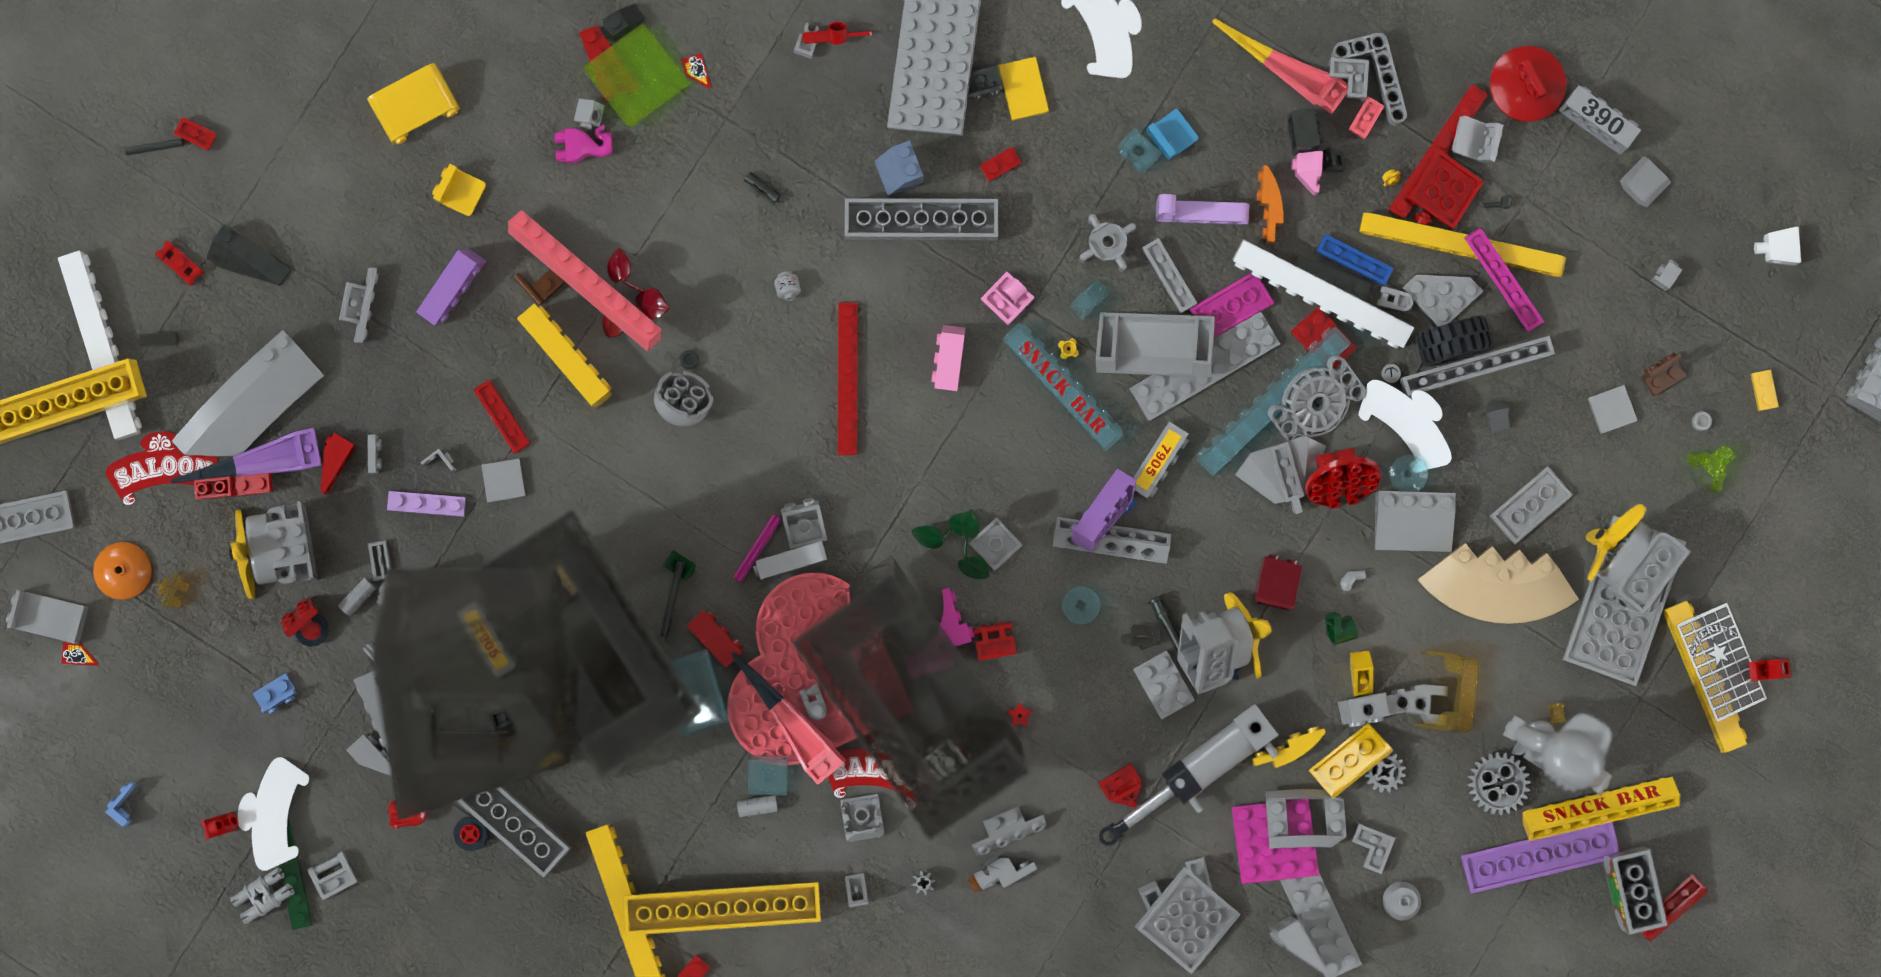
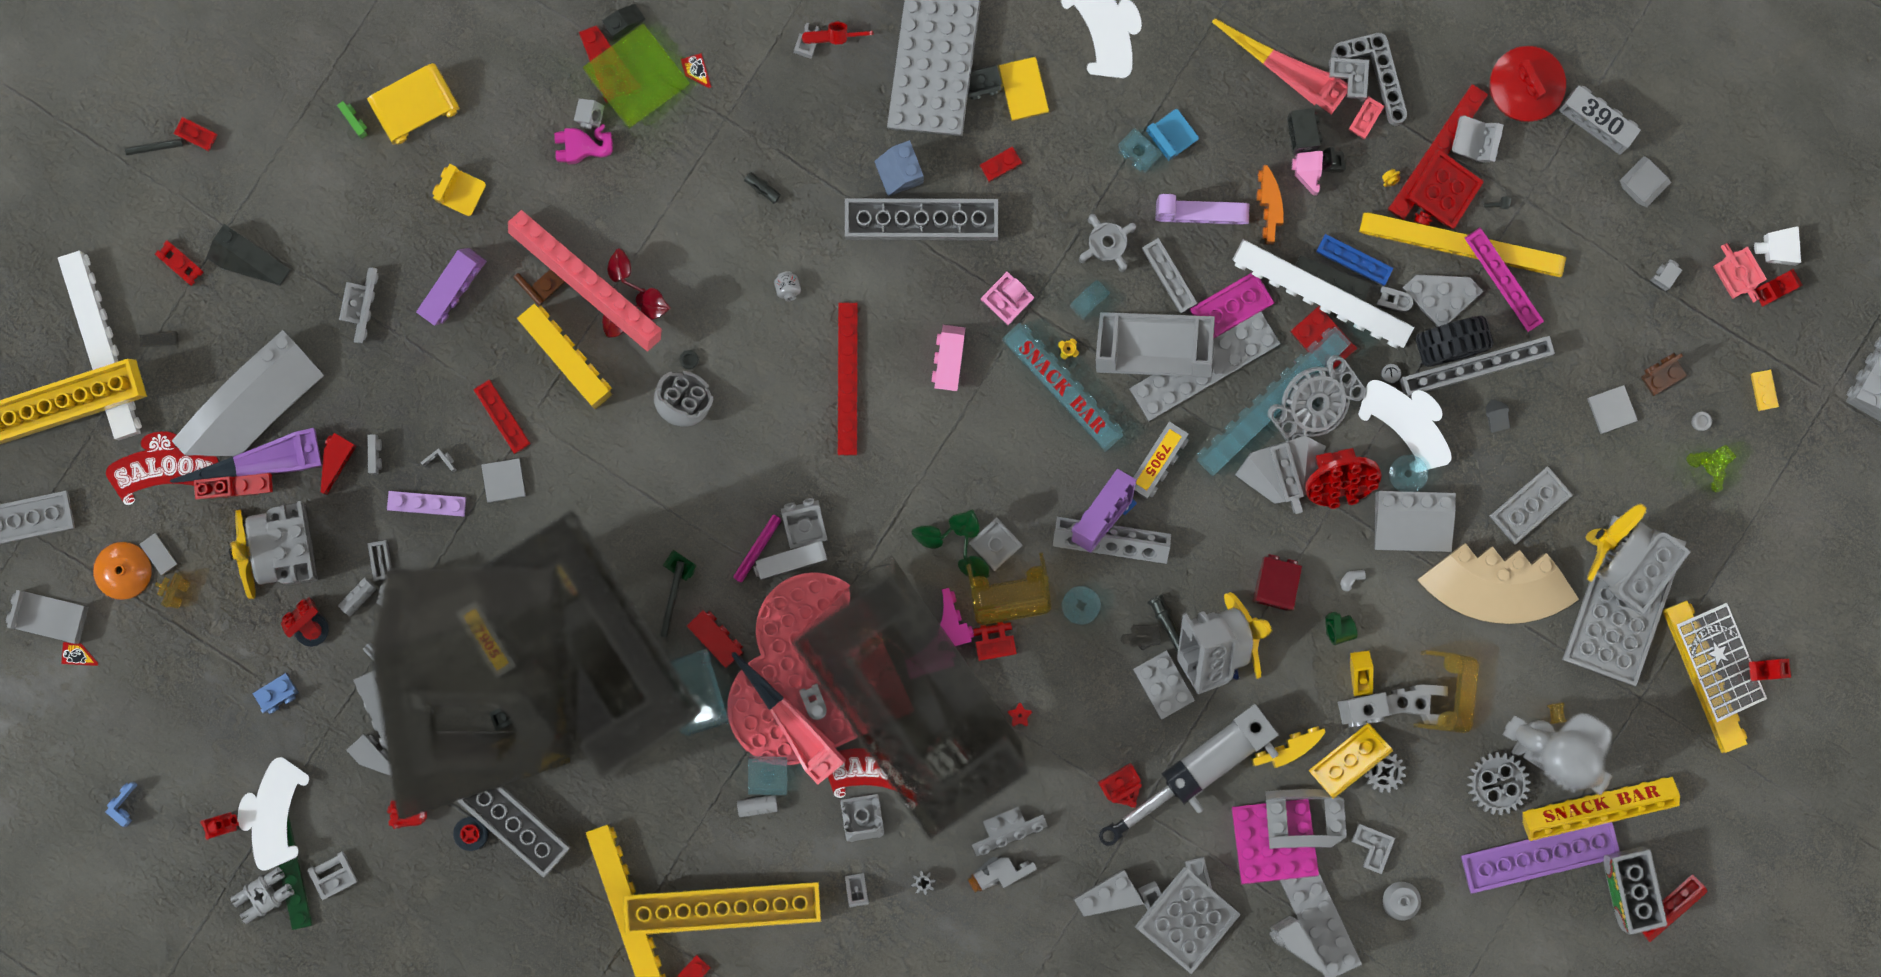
(158, 554): none -> light grey tile
(358, 125): none -> bright green plate
(1012, 598): none -> clear yellow windscreen
(1109, 895): none -> light grey wedge
(1740, 272): none -> coral plate
(1778, 287): none -> red slope

